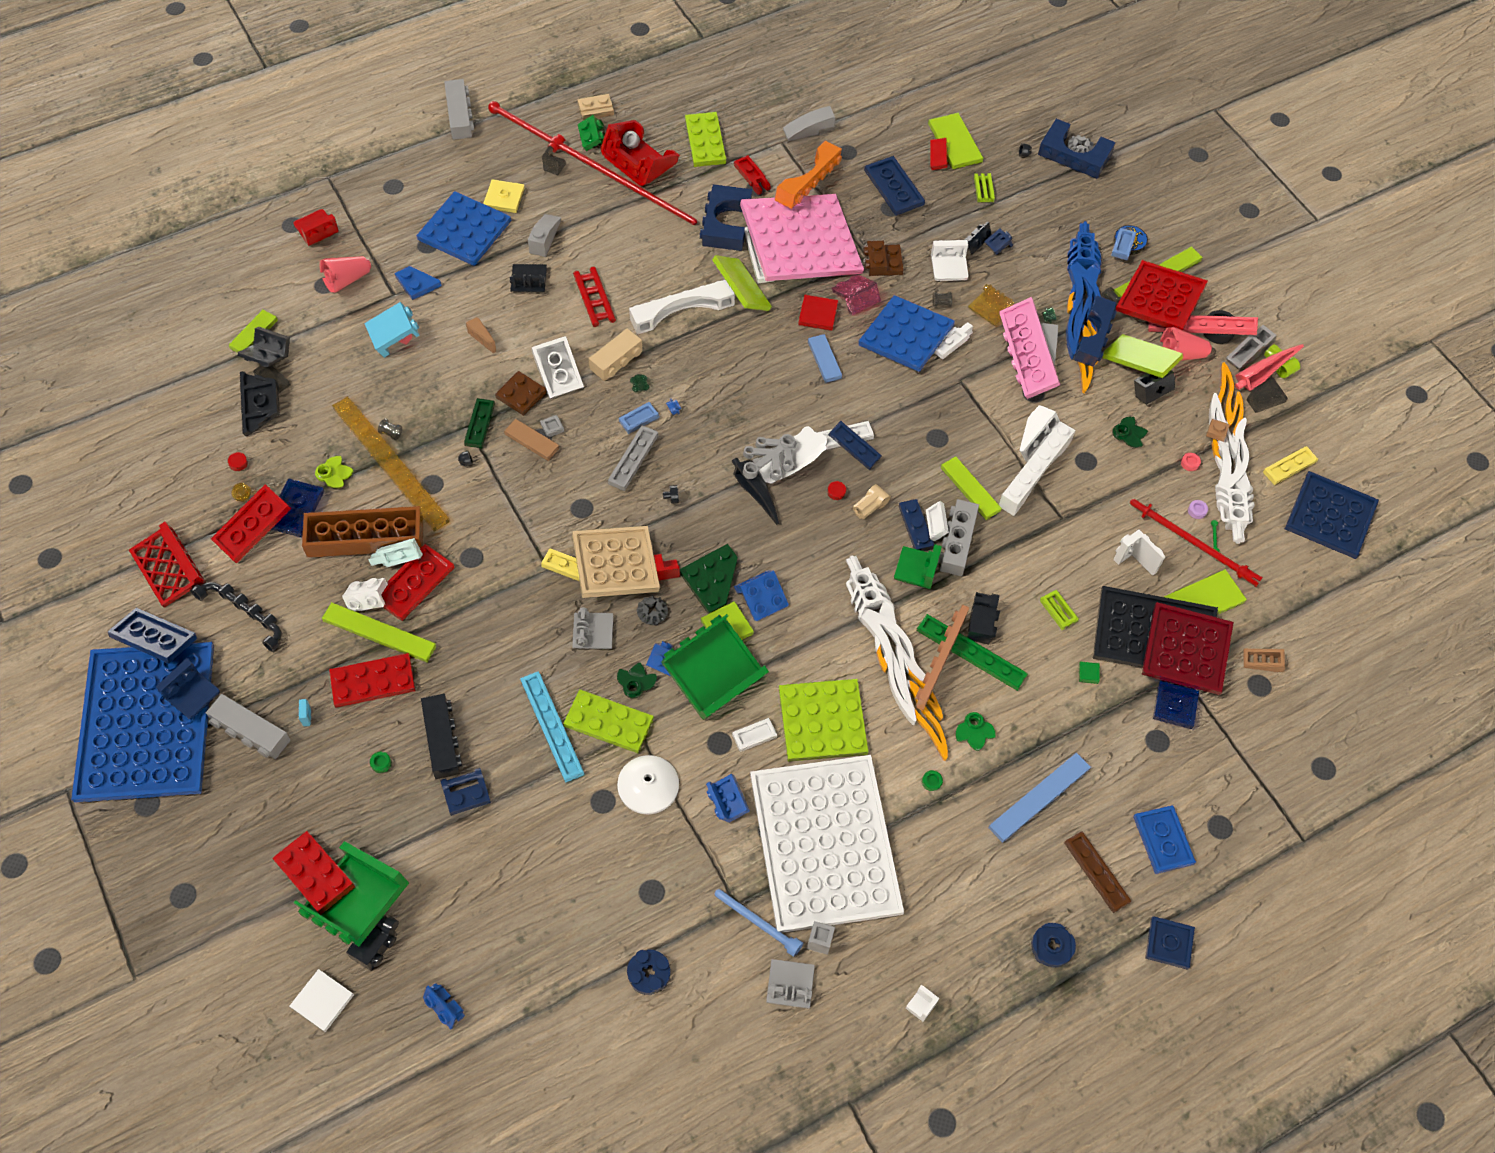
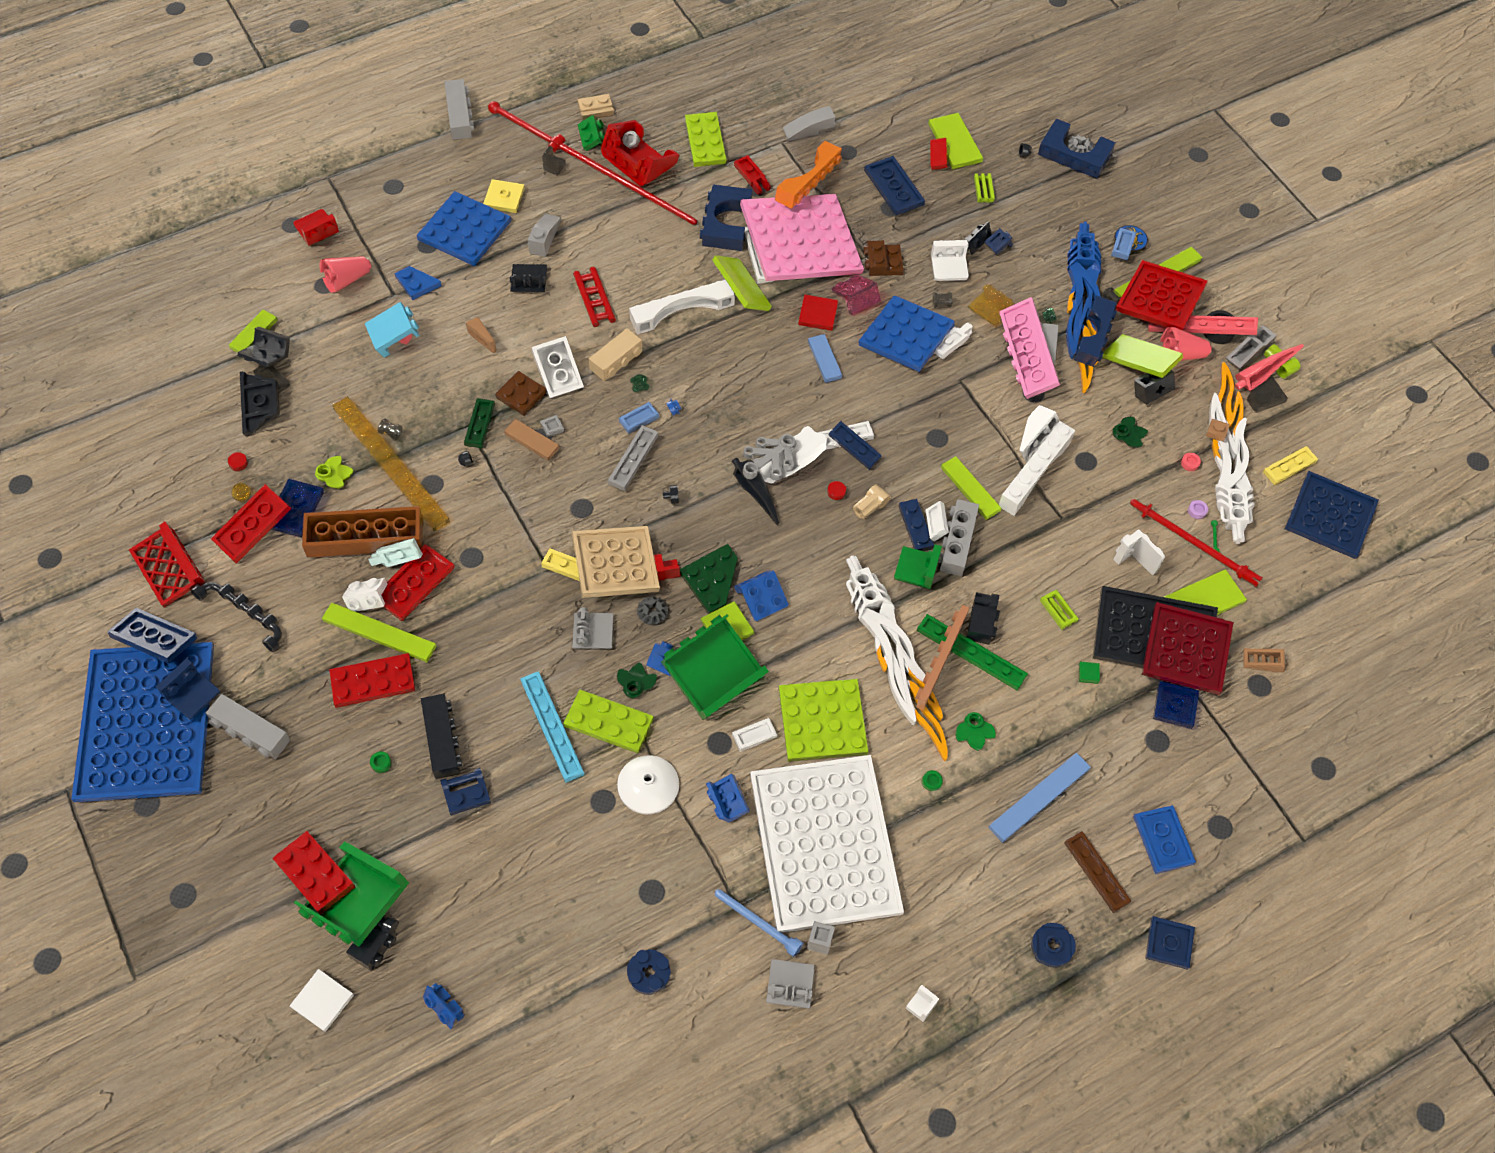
(304, 712): medium azure tile -> none

